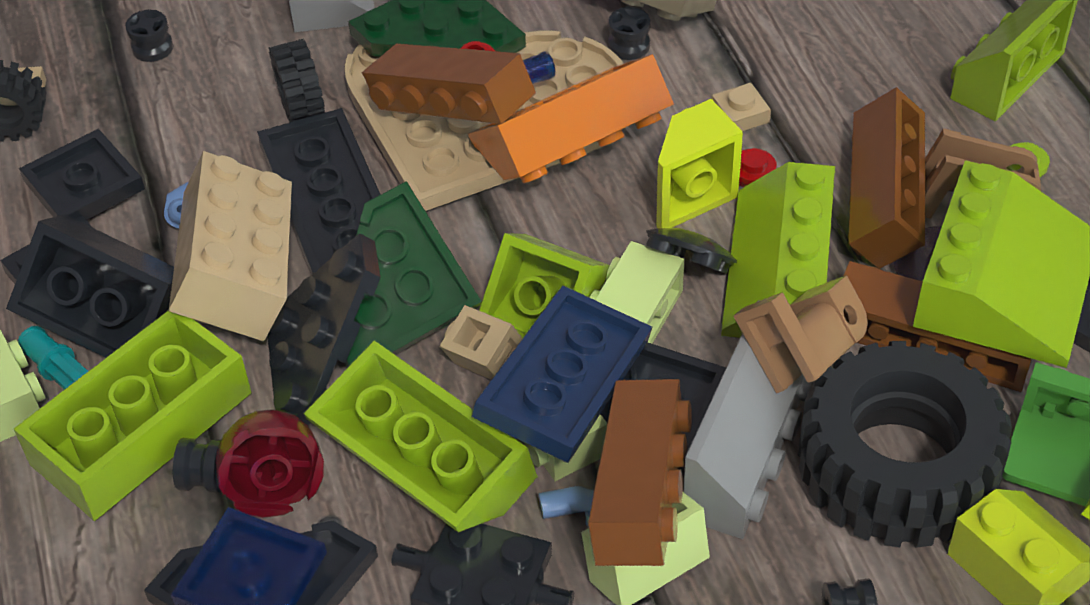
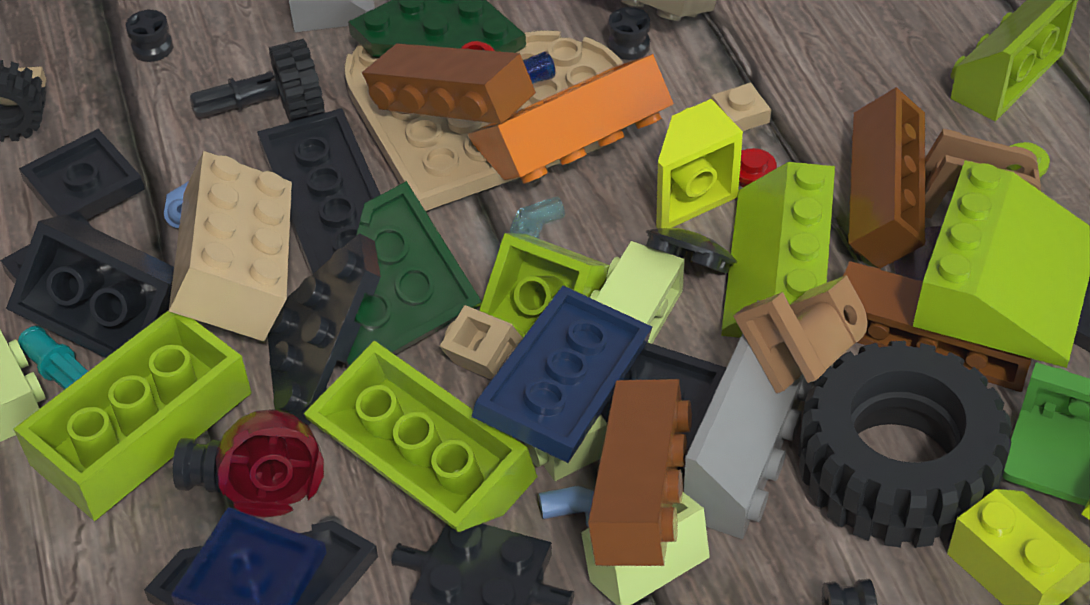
(234, 94): none -> black axle
(532, 218): none -> clear light blue arm

